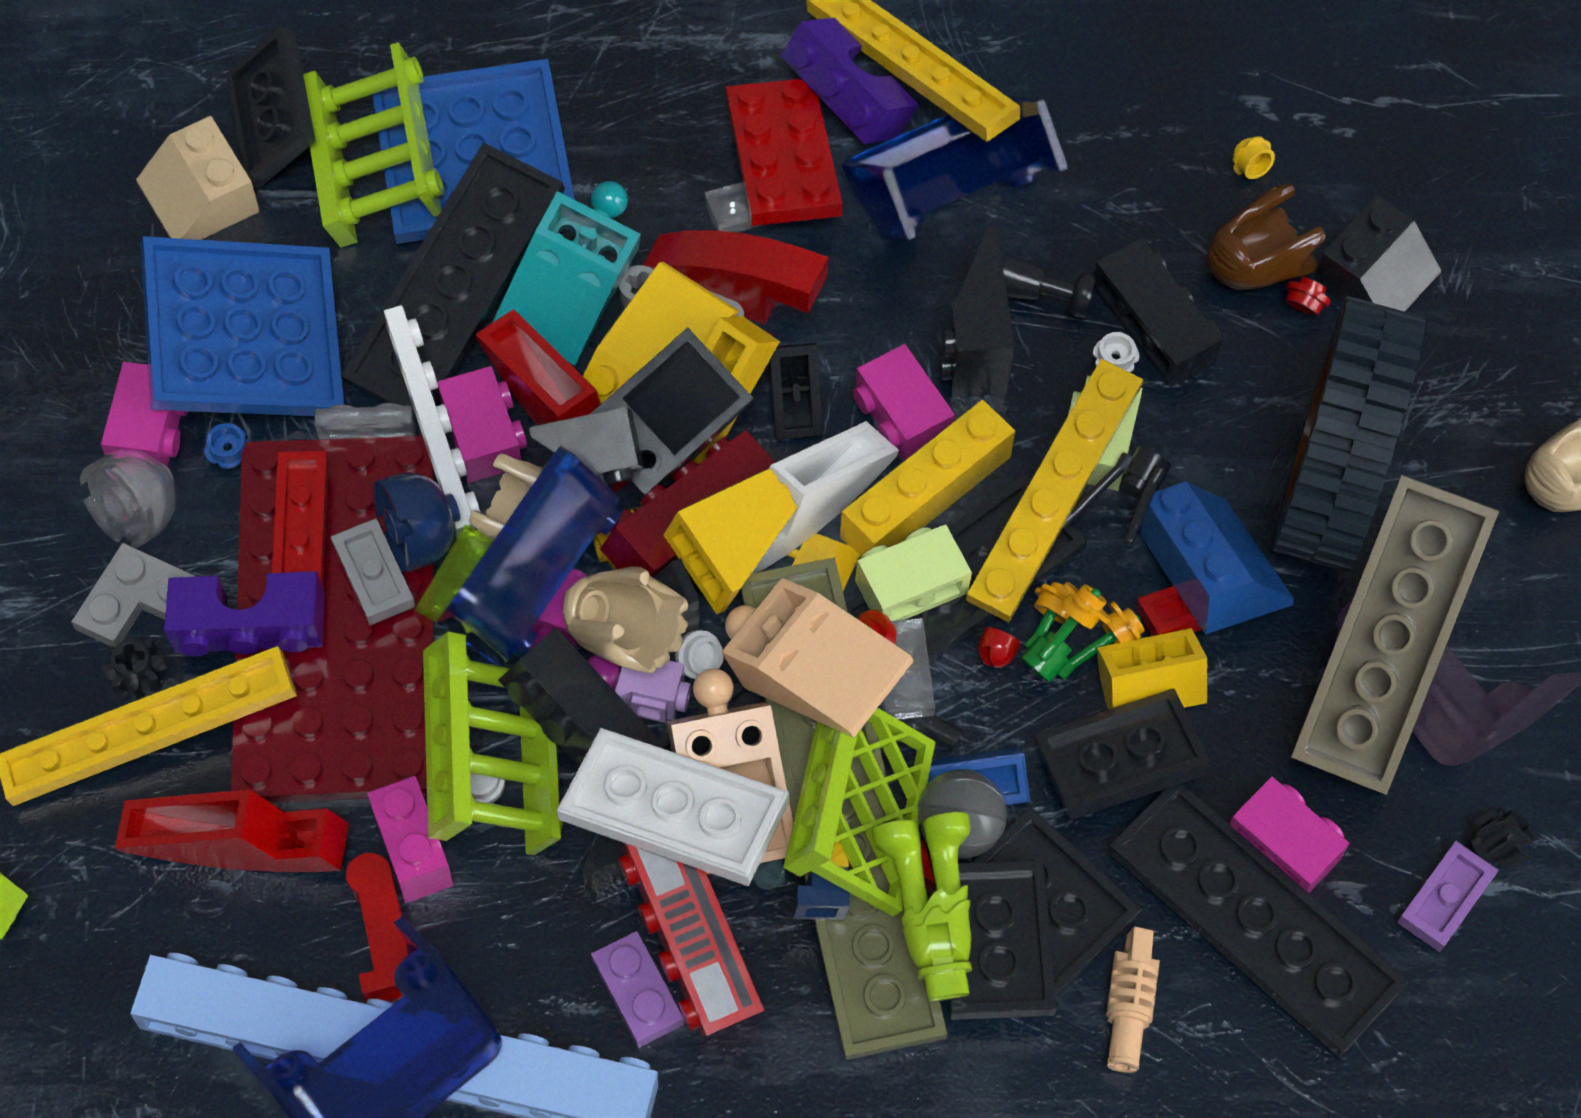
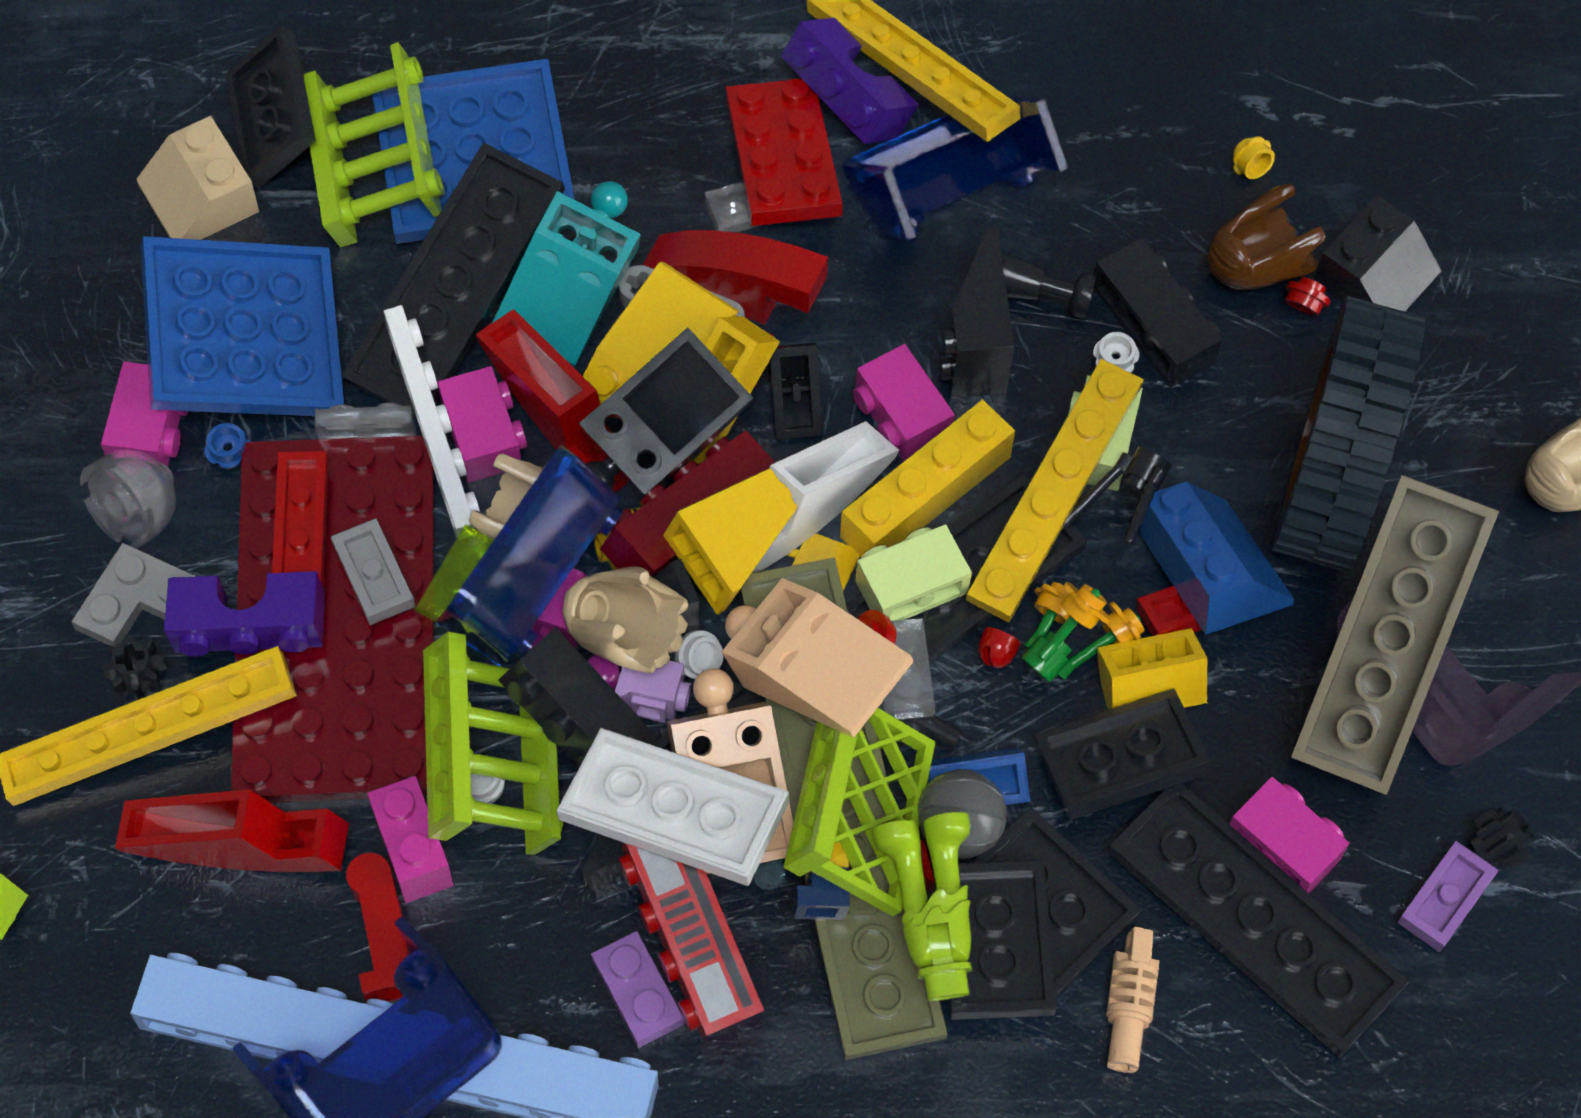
(416, 518): dark blue cylinder -> none
(601, 440): slope -> none

